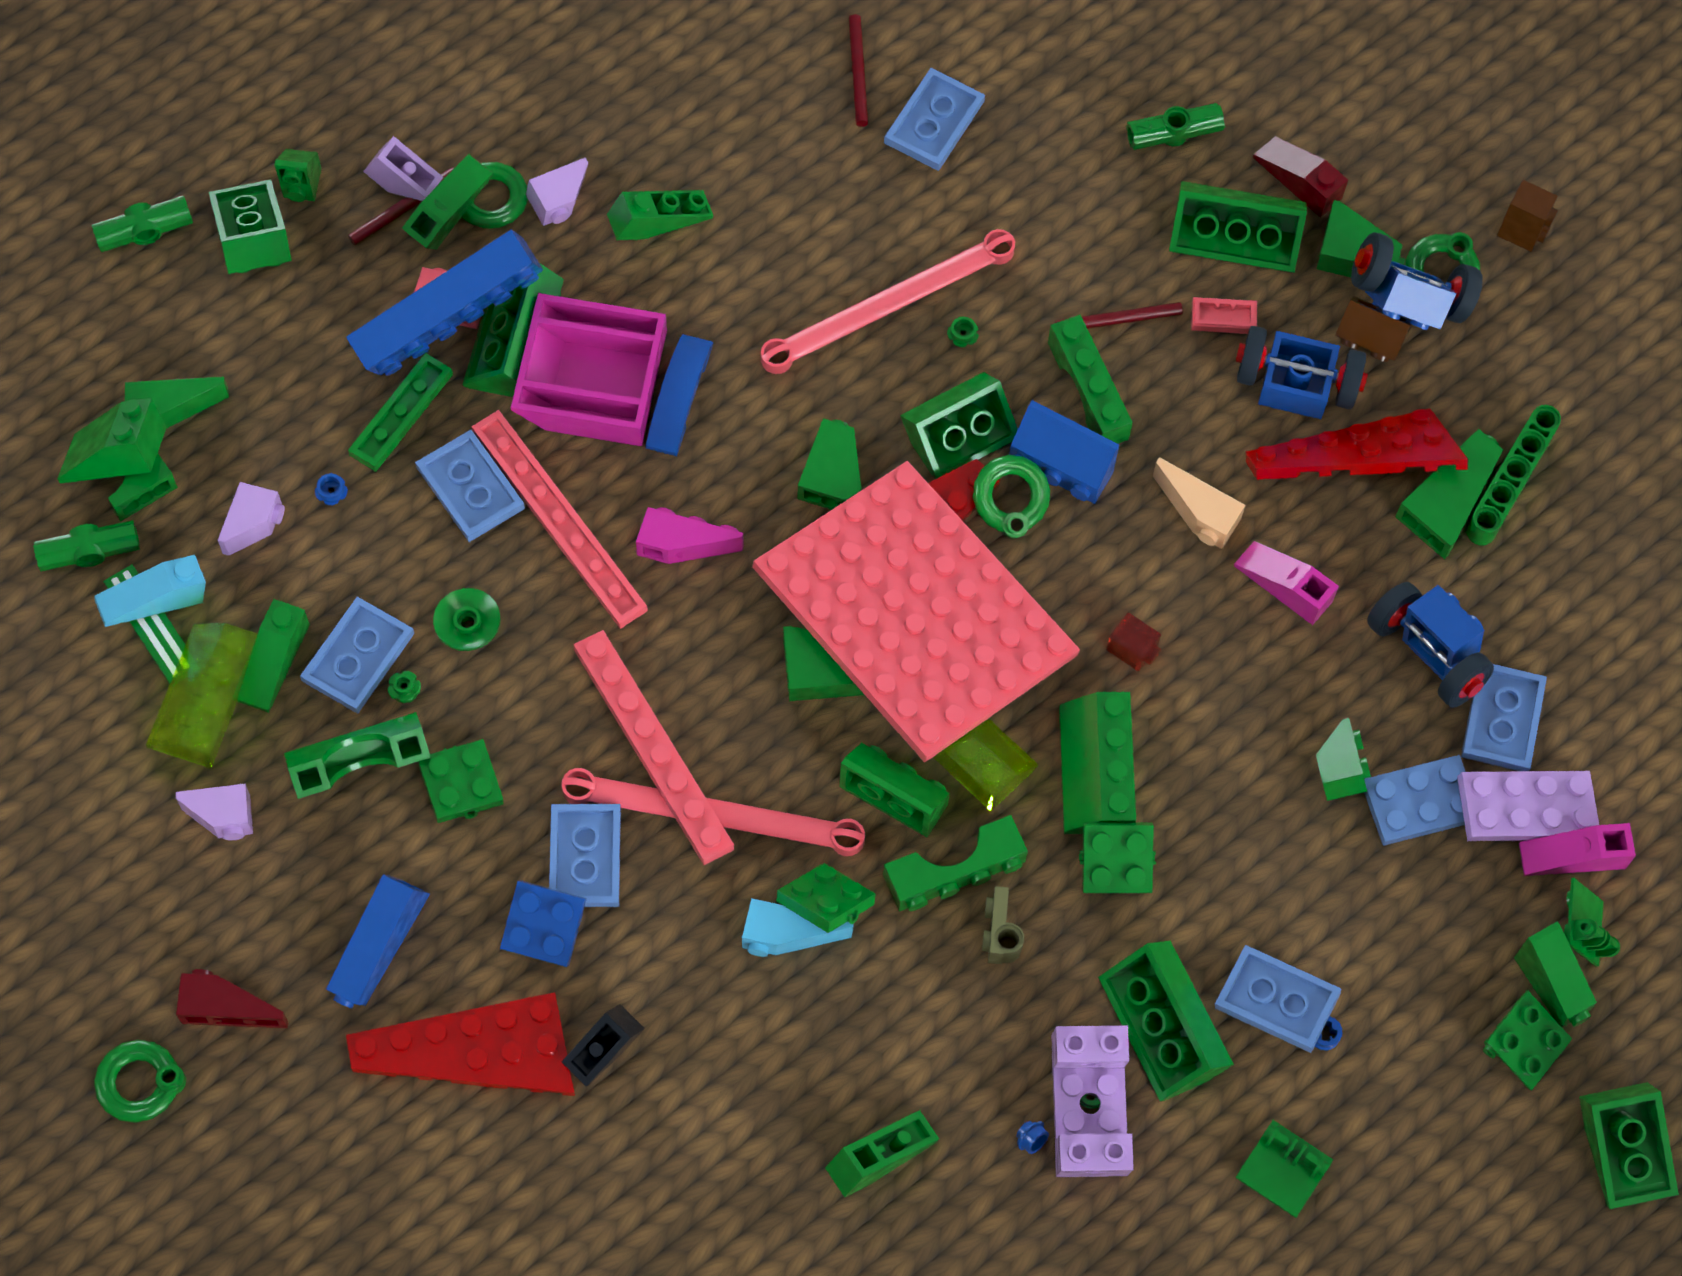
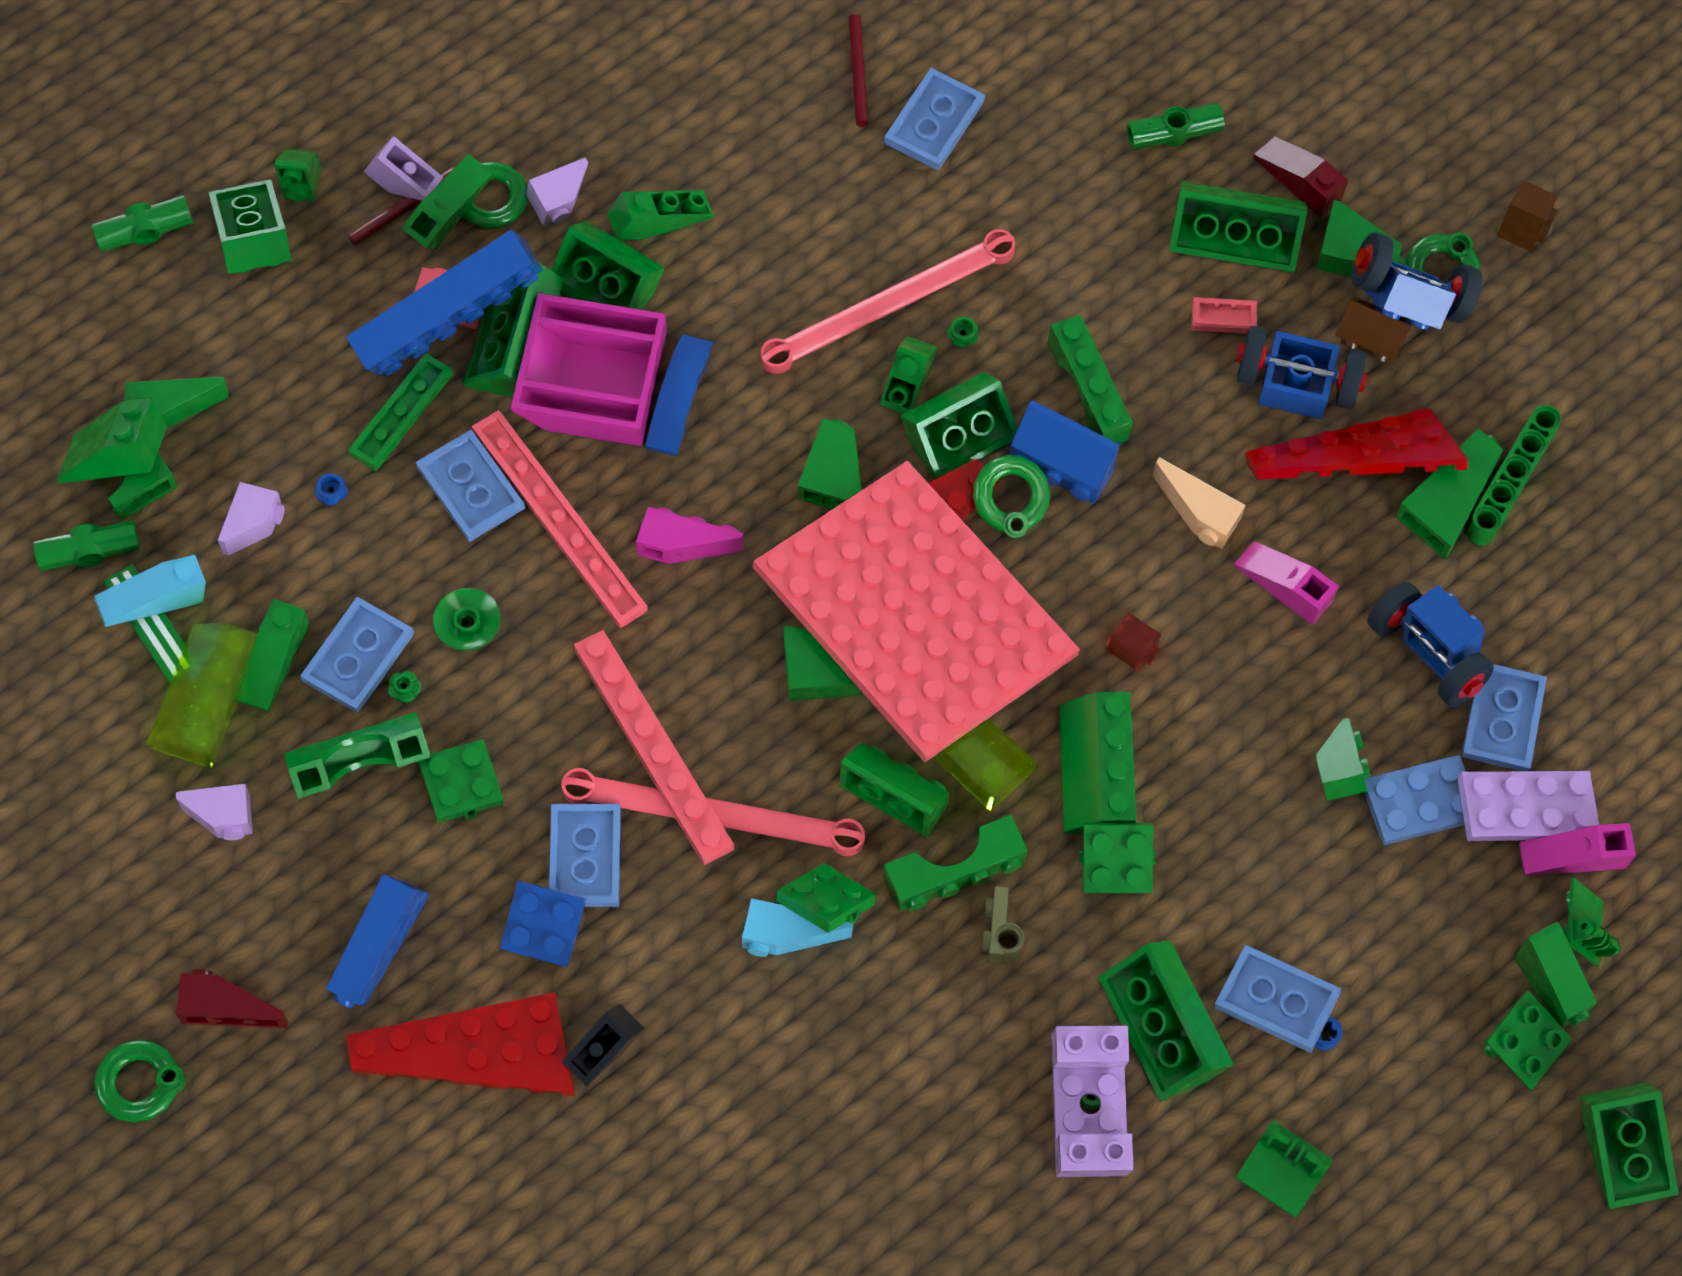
(605, 269): none -> green slope
(880, 1153): green slope -> none
(908, 374): none -> green slope
(1032, 1136): blue plate -> none
(1132, 315): dark red bar -> none

